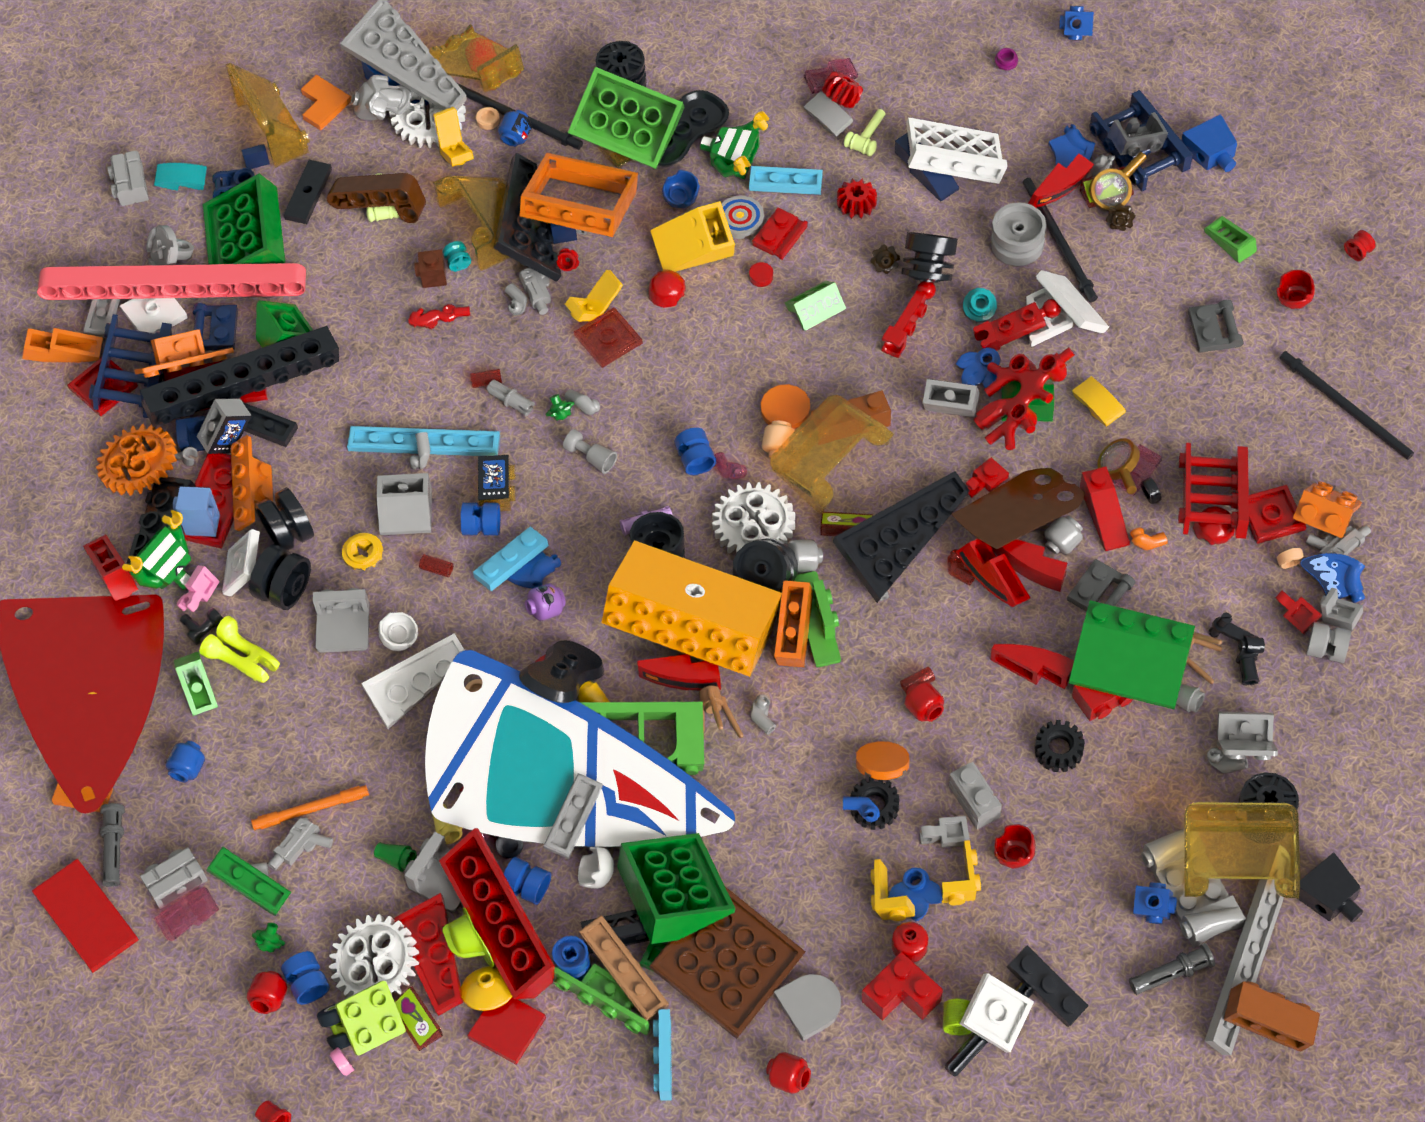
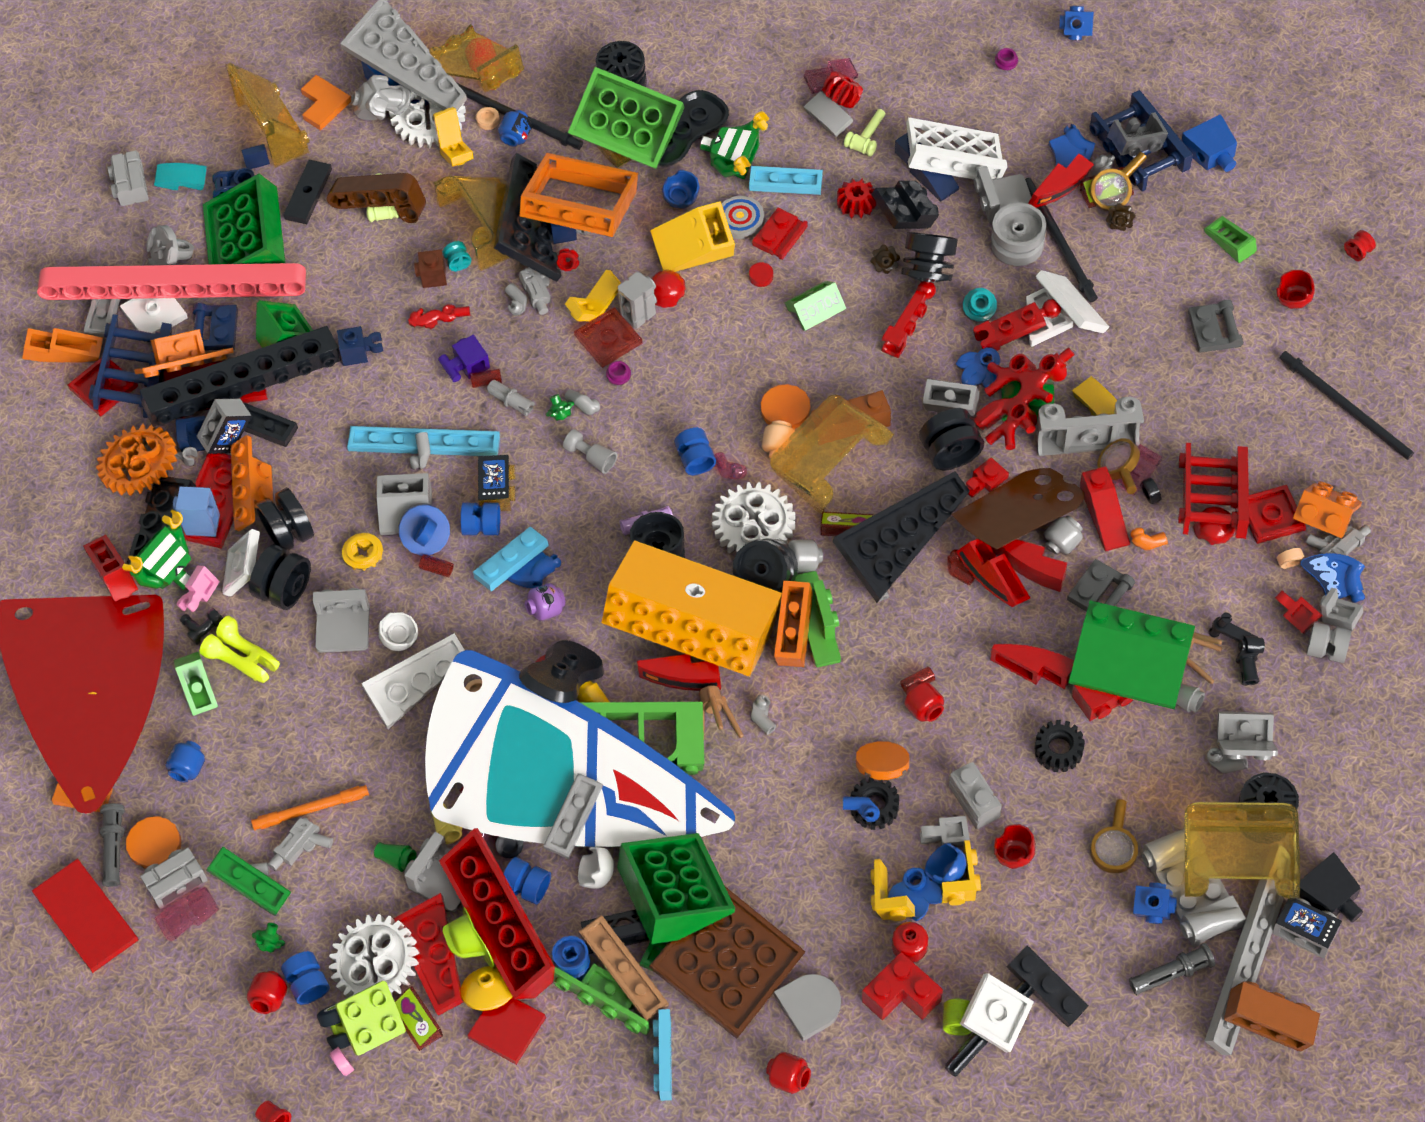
(152, 841): none -> orange tile
(354, 345): none -> dark blue brick
(424, 529): none -> tile
(468, 357): none -> dark purple brick
(618, 373): none -> magenta plate
(637, 299): none -> light grey brick
(906, 205): none -> black plate
(946, 864): none -> blue hair
(951, 439): none -> black wheel
(999, 192): none -> light grey bracket
(1087, 434): none -> light grey piece
(1114, 847): none -> piece
(1307, 926): none -> brick

